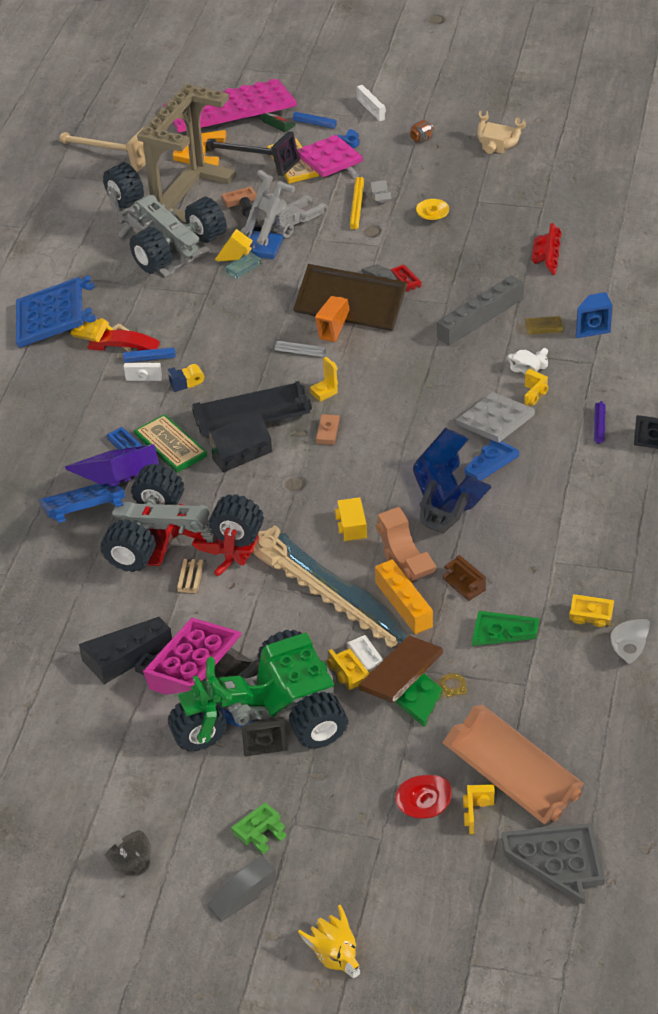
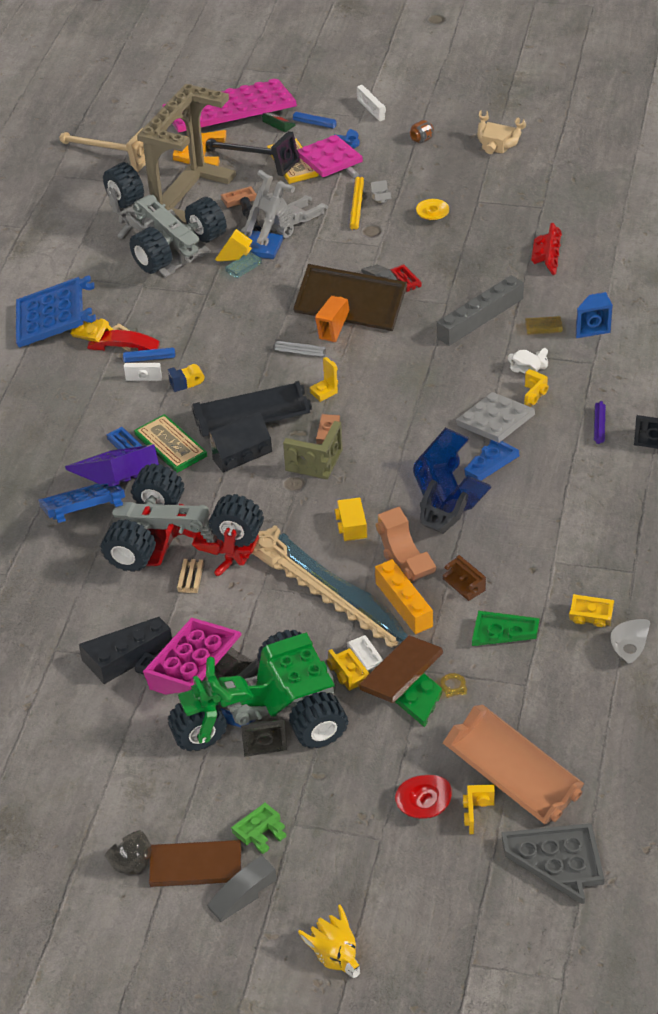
(194, 863): none -> reddish brown tile
(318, 458): none -> olive bracket

